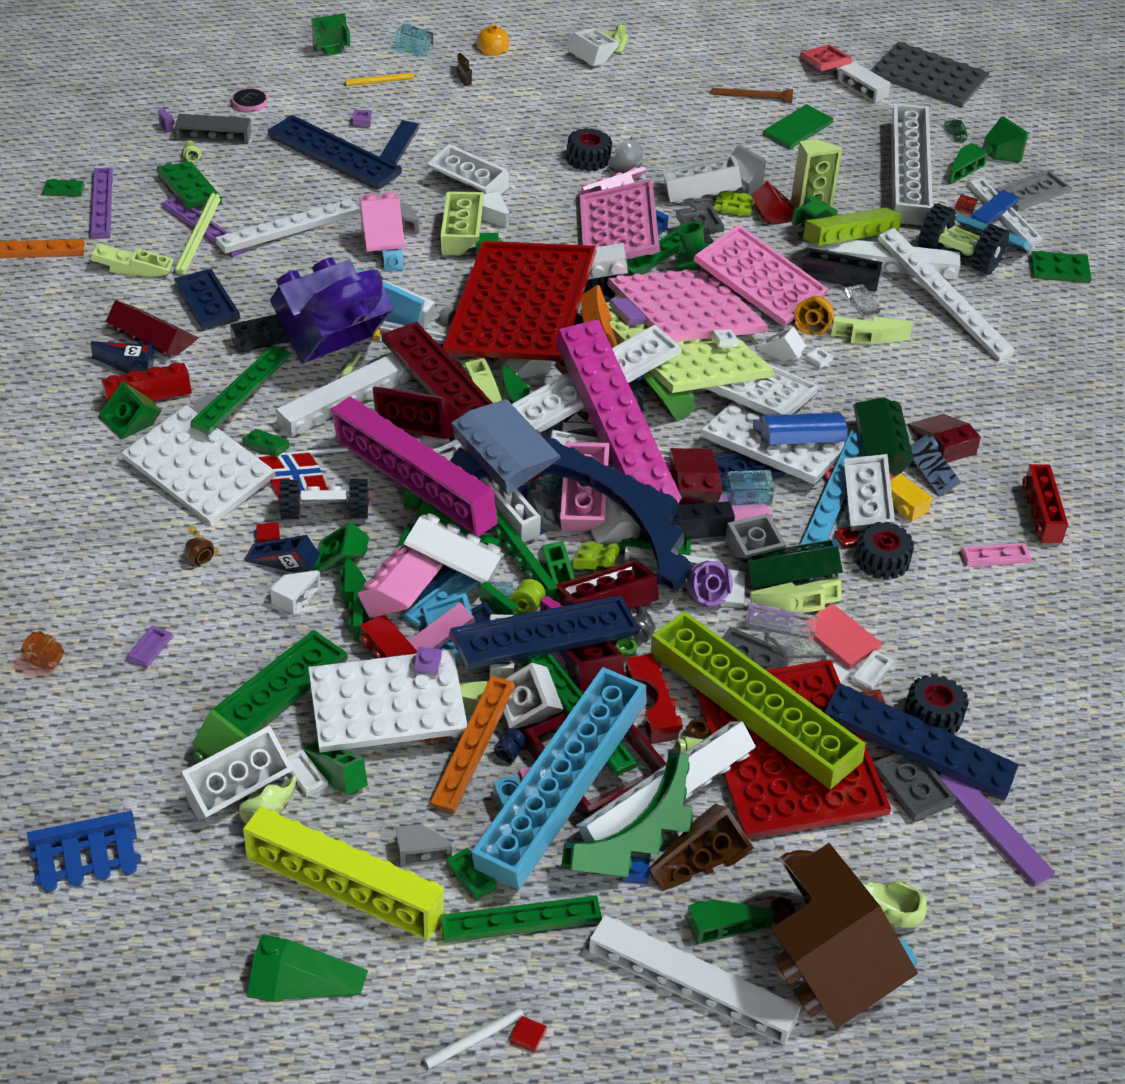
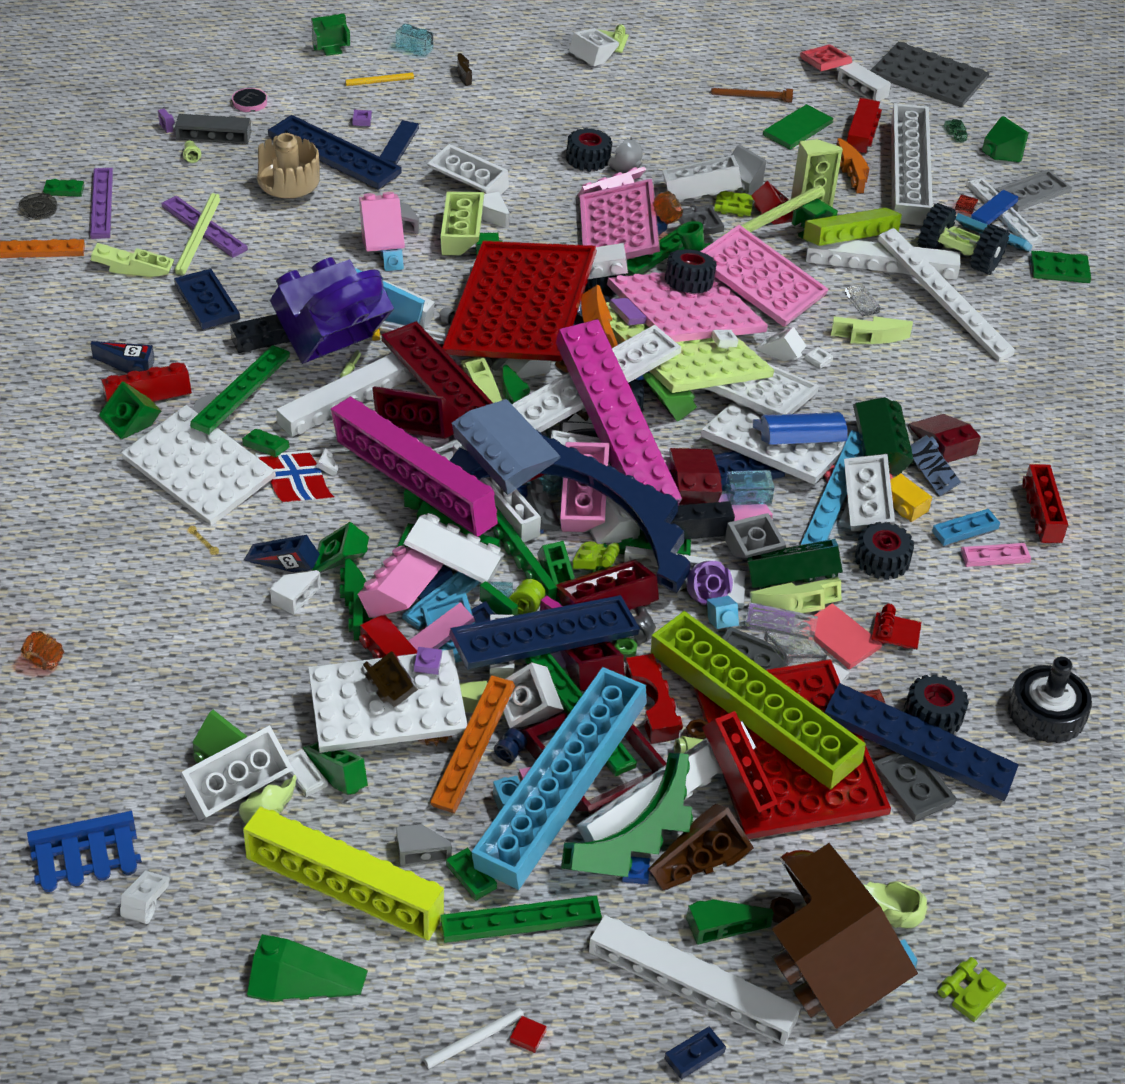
(38, 206): none -> clear smoke tile
(140, 898): none -> white plate
(149, 328): dark red slope -> none
(149, 647): medium lavender tile -> none
(187, 183): green plate -> none
(198, 551): reddish brown cone -> none
(268, 532): red tile -> none
(278, 684): green plate -> none
(287, 226): white plate -> none
(288, 166): none -> tan piece
(291, 499): black plate -> none
(327, 463): none -> white tile
(391, 679): none -> dark brown bracket
(493, 41): light orange cylinder -> none
(667, 207): none -> clear orange gear
(690, 271): none -> black wheel
(695, 1052): none -> dark blue plate
(722, 612): none -> medium azure brick
(740, 765): none -> red brick
(783, 209): none -> yellowish green axle
(814, 311): light orange cylinder -> none
(842, 268): black brick -> none
(847, 537): red tile -> none
(854, 165): none -> orange slope
(864, 124): none -> red brick
(872, 671): white tile -> none
(895, 629): none -> red hinge
(965, 527): none -> dark azure plate
(967, 161): green slope -> none
(977, 995): none -> lime plate
(999, 831): medium lavender tile -> none
(1050, 702): none -> black wheel

